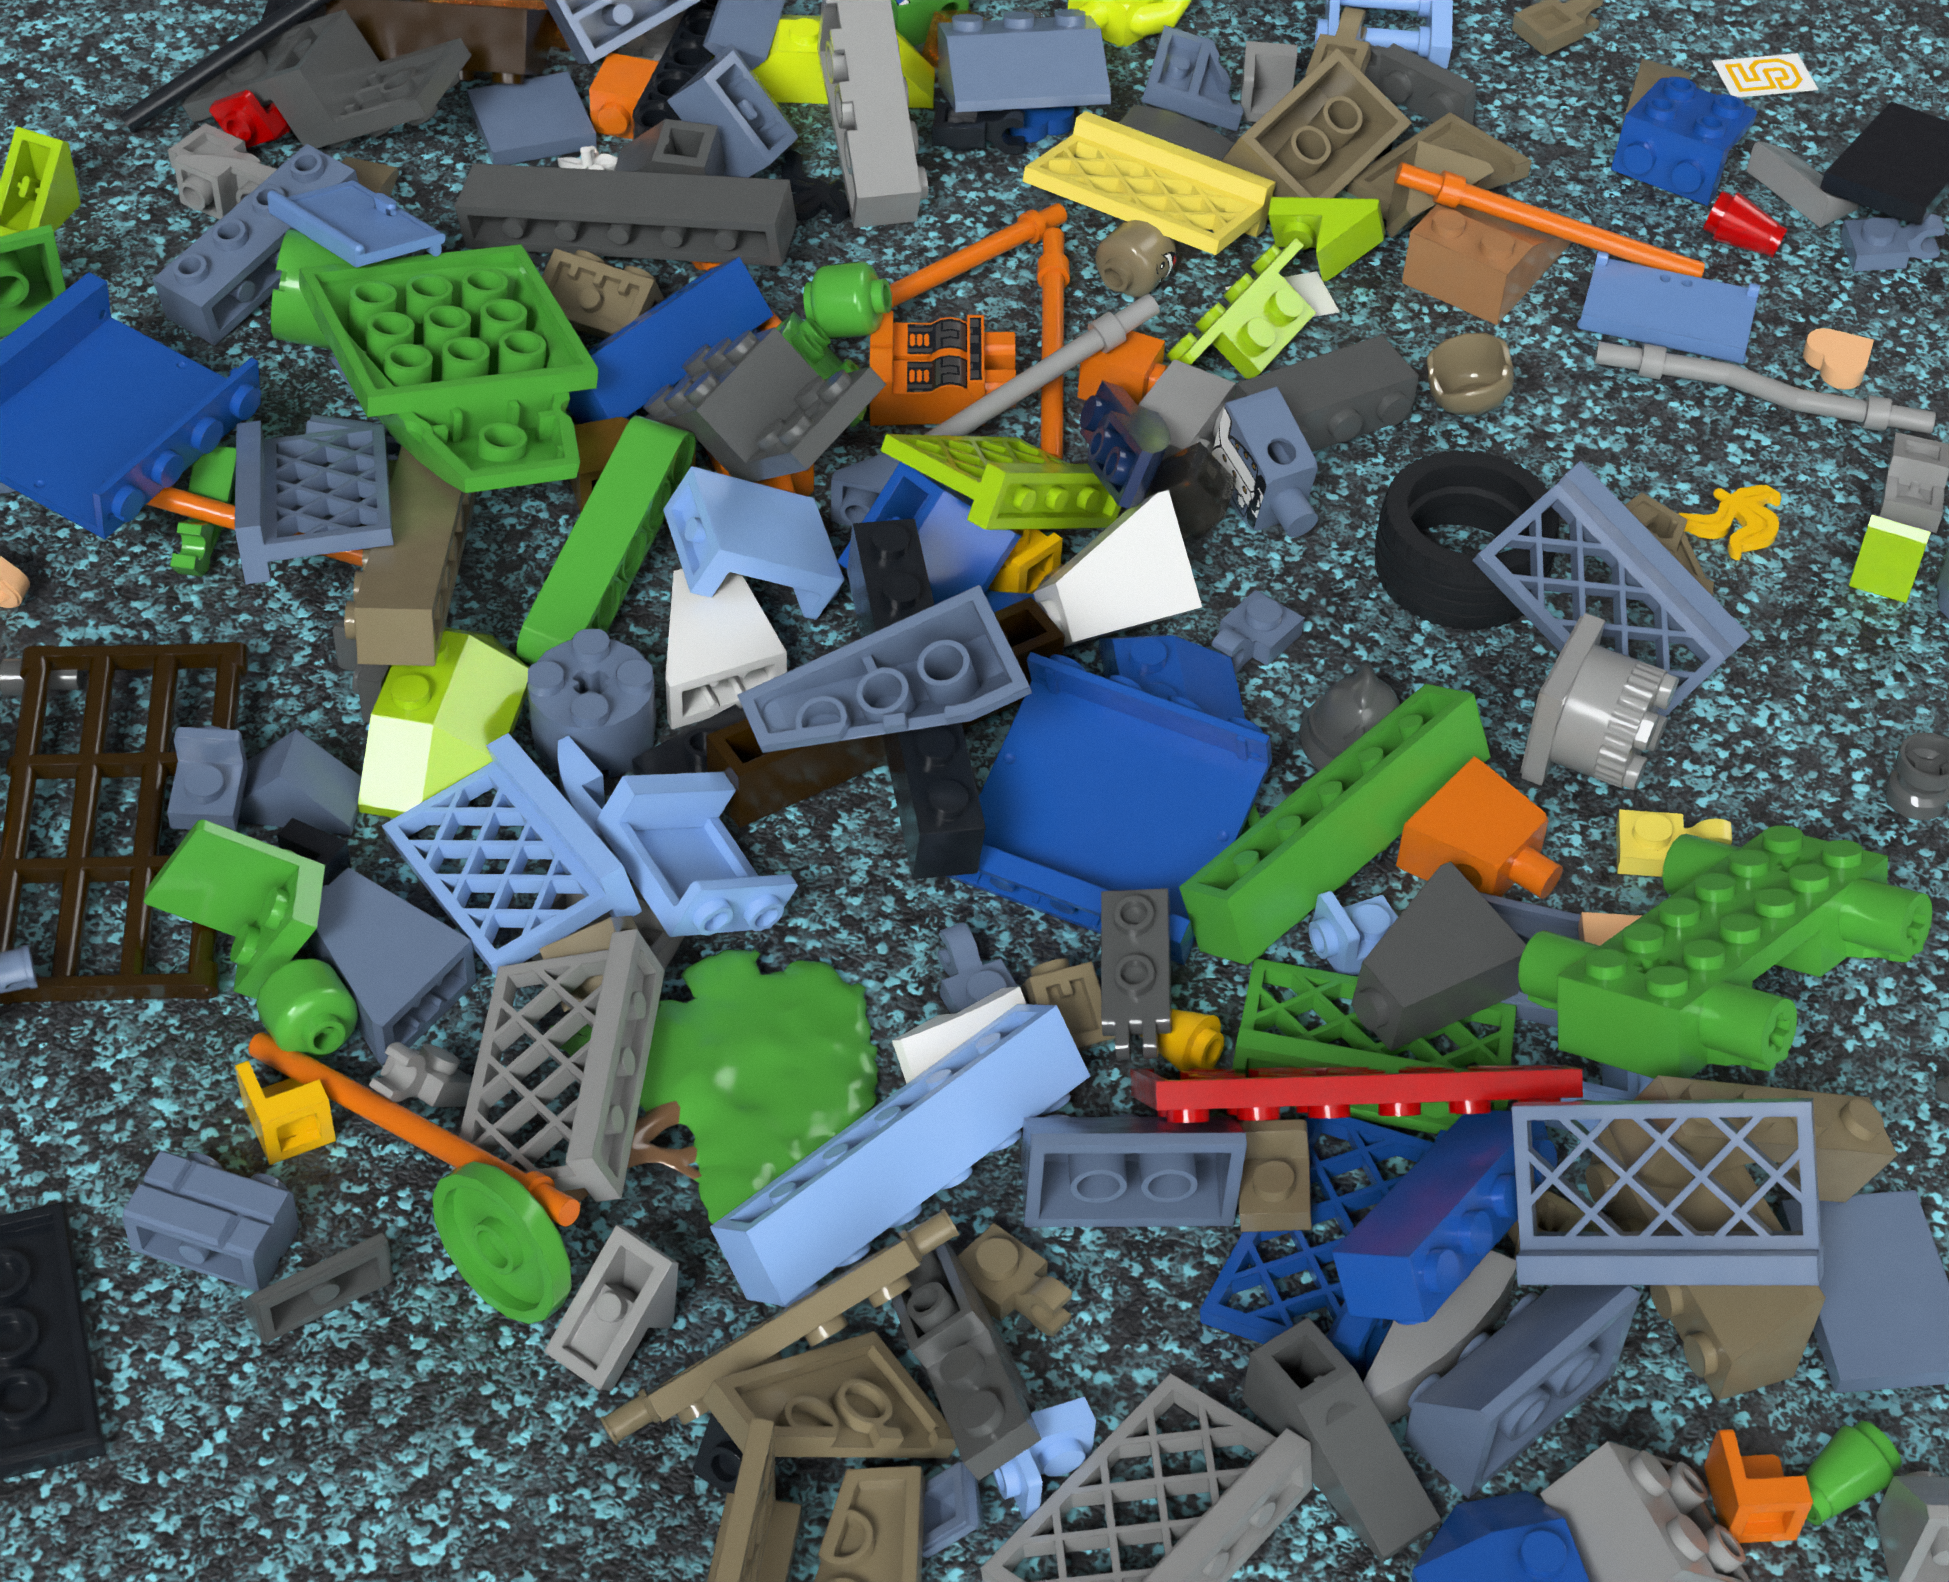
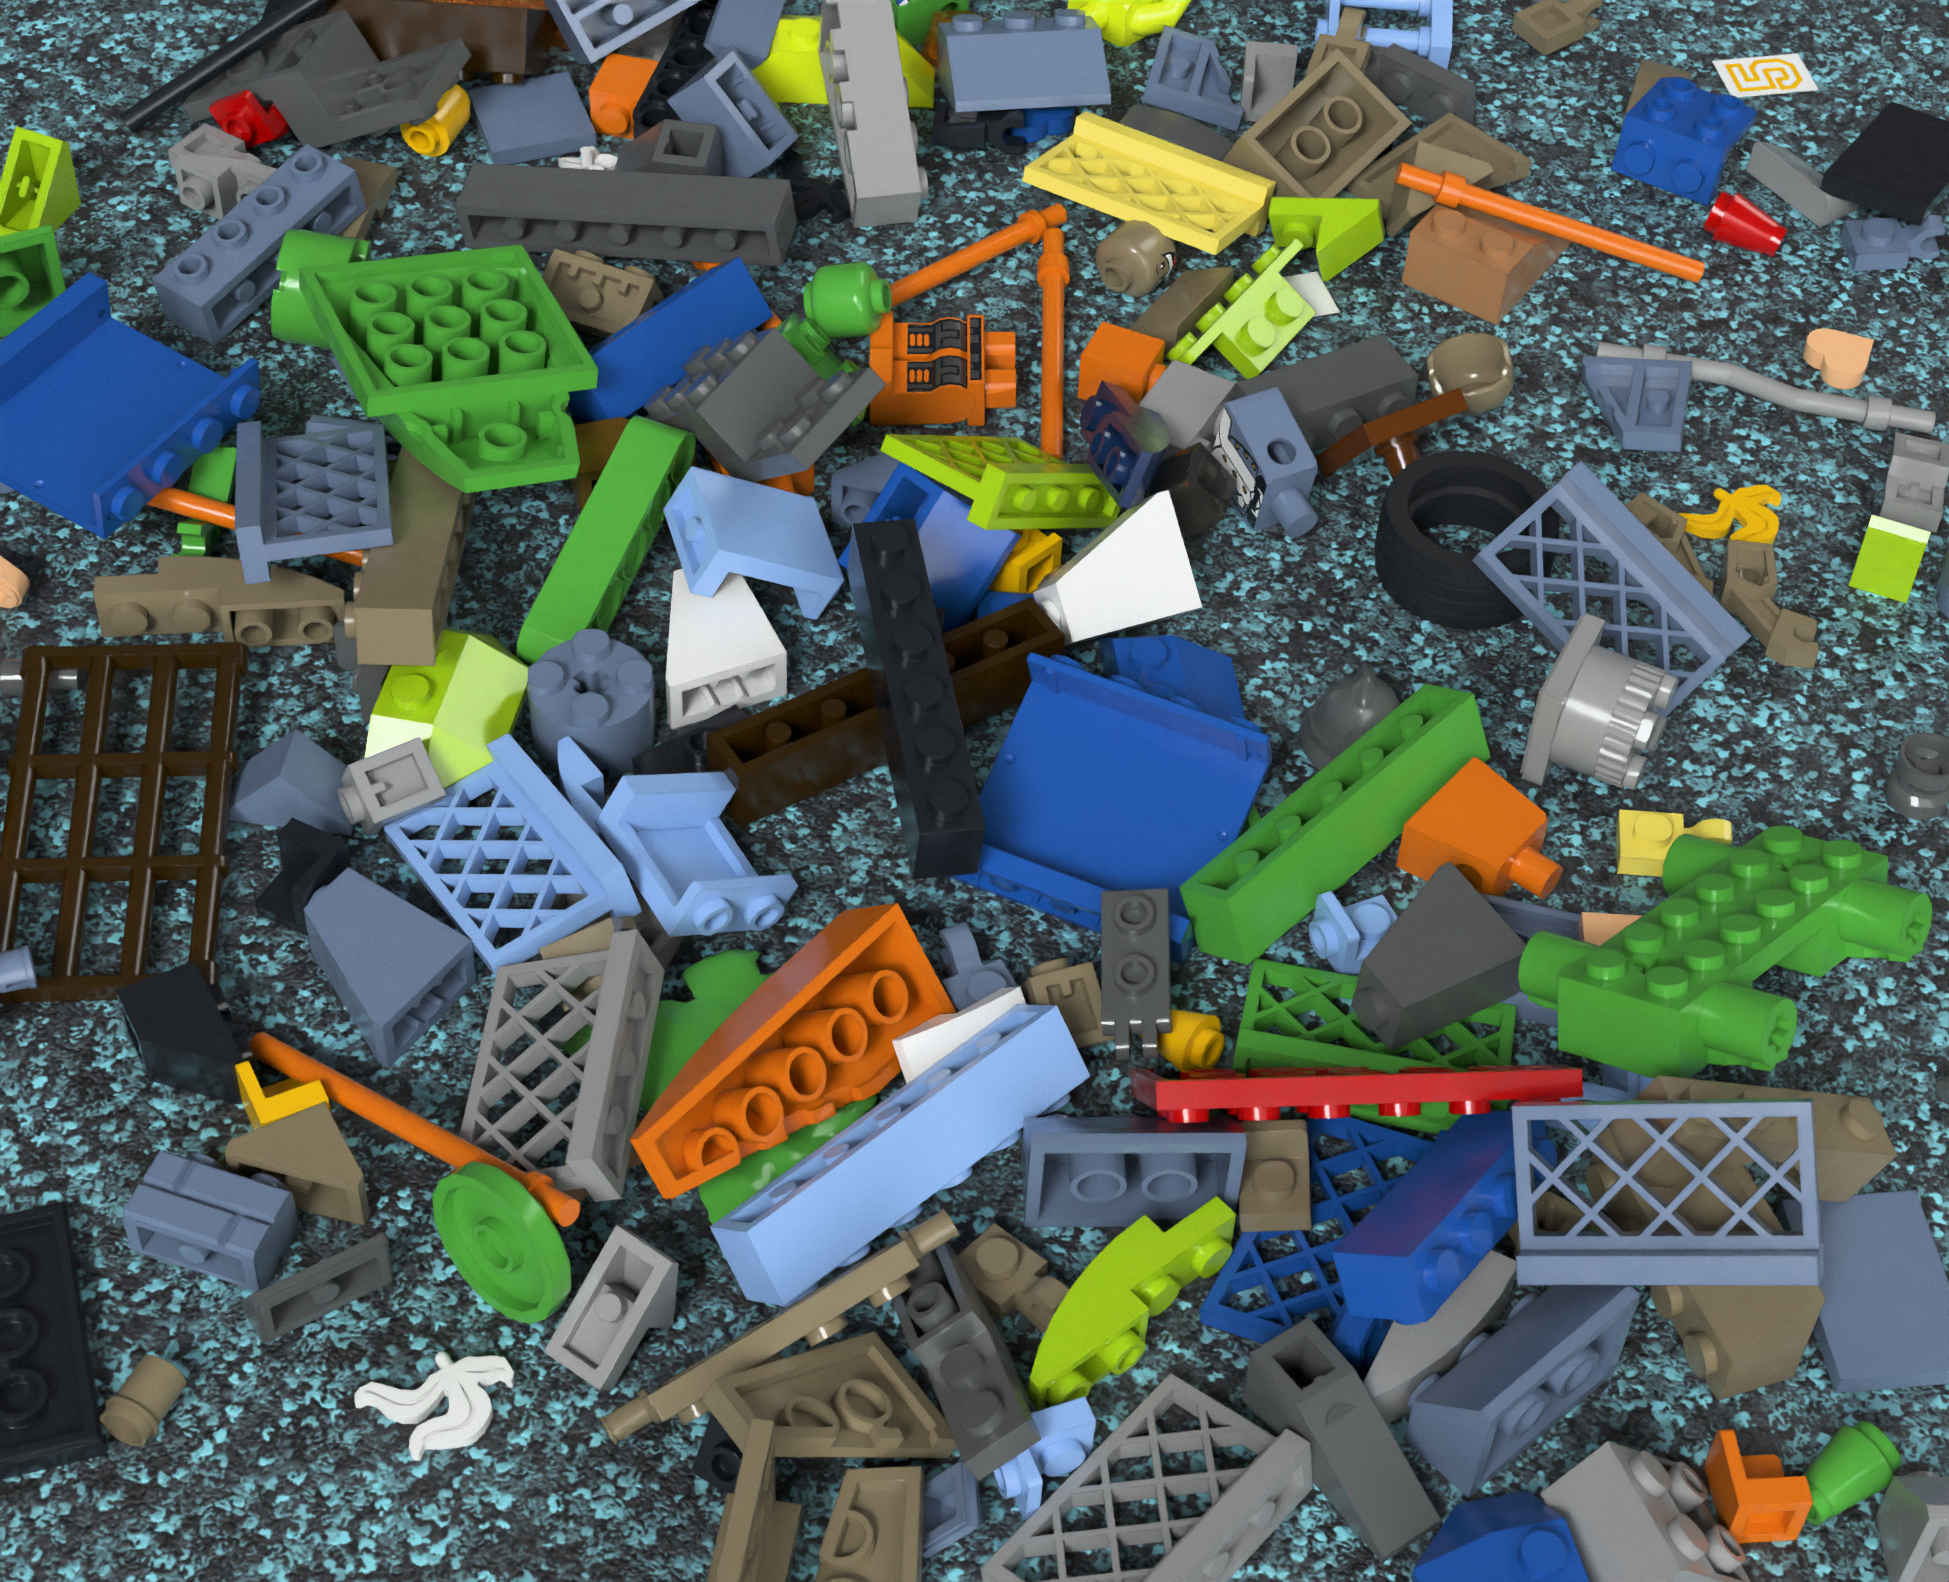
(143, 1401): none -> dark tan piece
(183, 1033): none -> black slope
(207, 777): sand blue bracket -> none
(212, 596): none -> dark tan slope
(244, 890): bright green bracket -> none
(307, 1008): bright green head -> none
(309, 1160): none -> dark tan slope
(355, 223): medium blue door -> none
(389, 786): none -> light grey bracket
(424, 1074): light grey plate -> none
(440, 131): none -> yellow brick
(468, 1409): none -> white piece
(794, 1049): none -> orange wedge
(906, 677): sand blue wedge -> none
(1102, 334): light grey bar -> none
(1108, 1307): none -> lime slope
(1184, 304): none -> dark tan slope
(1257, 630): sand blue plate -> none
(1392, 435): none -> reddish brown tile
(1641, 399): none -> sand blue wing
(1669, 309): medium blue door -> none
(1748, 591): none -> dark tan piece

